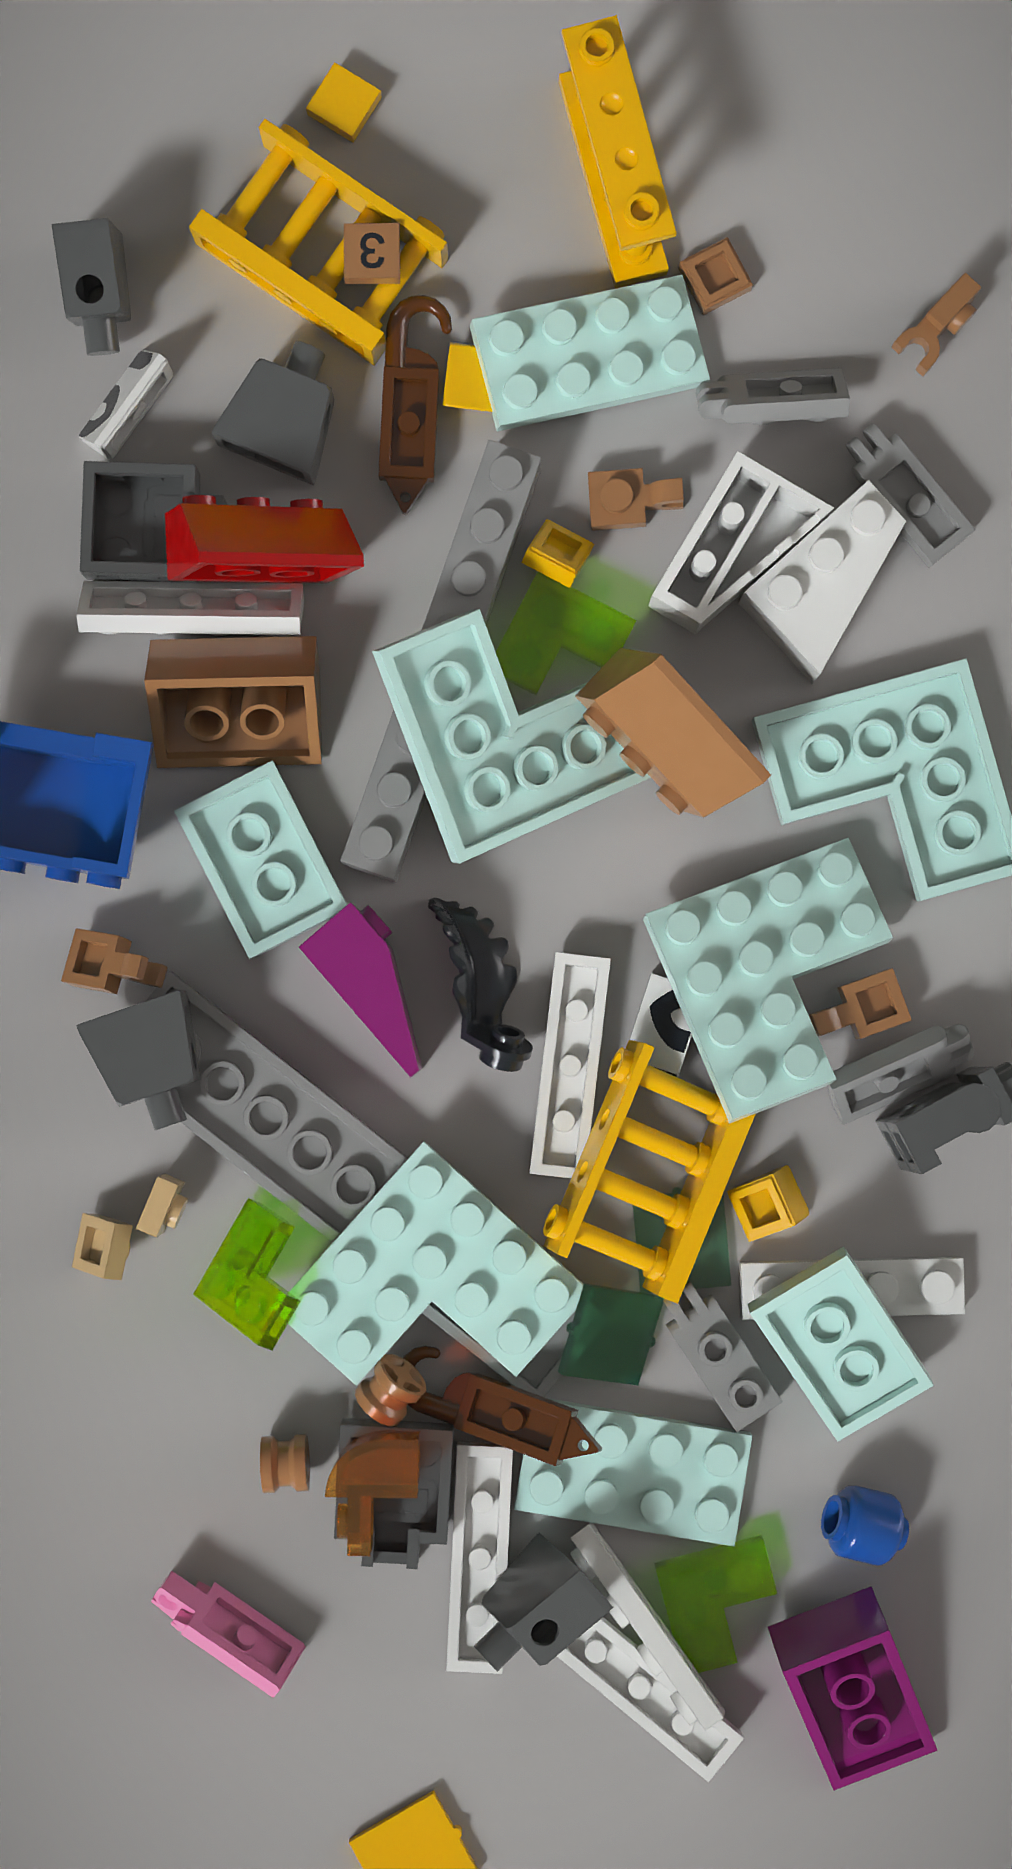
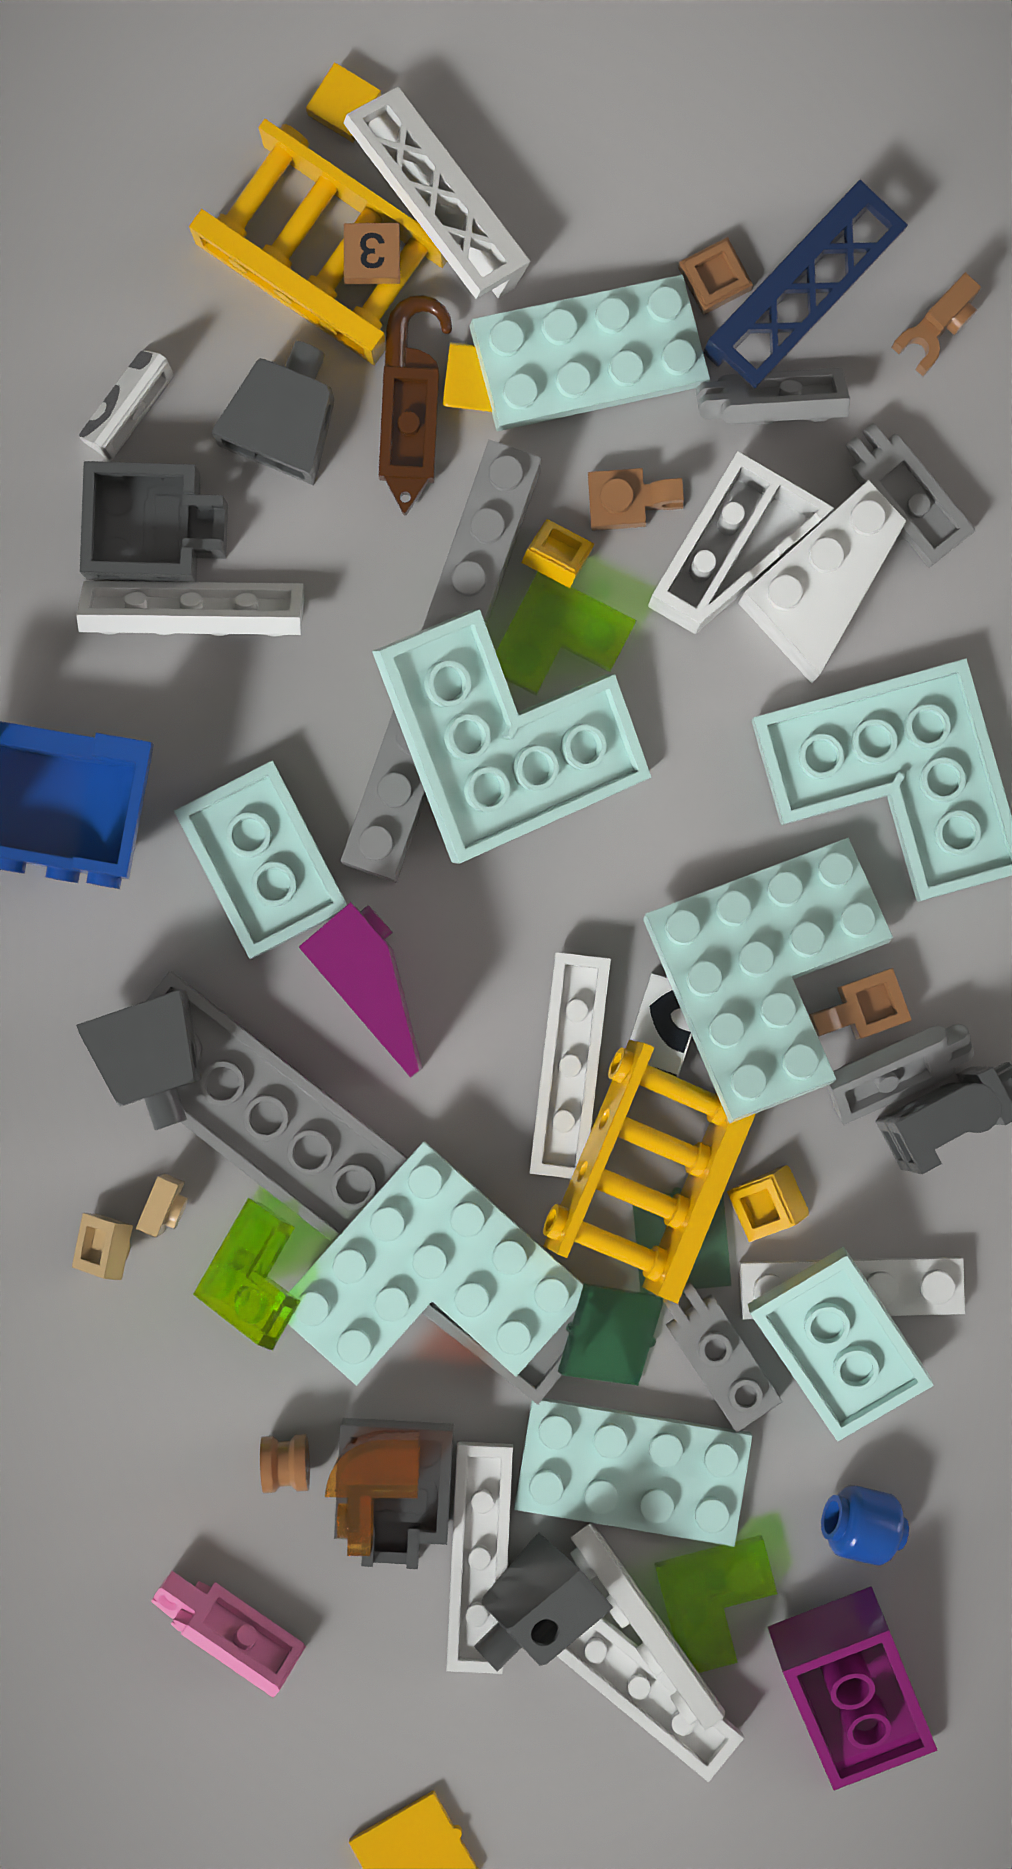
(91, 257): dark grey torso -> none
(103, 959): medium nougat plate -> none
(234, 701): medium nougat slope -> none
(259, 541): red slope -> none
(390, 1390): medium nougat wheel -> none
(438, 194): none -> white fence
(482, 986): black plant -> none
(506, 1415): reddish brown plate -> none
(616, 152): yellow fence -> none
(669, 733): medium nougat slope -> none
(790, 272): none -> dark blue fence

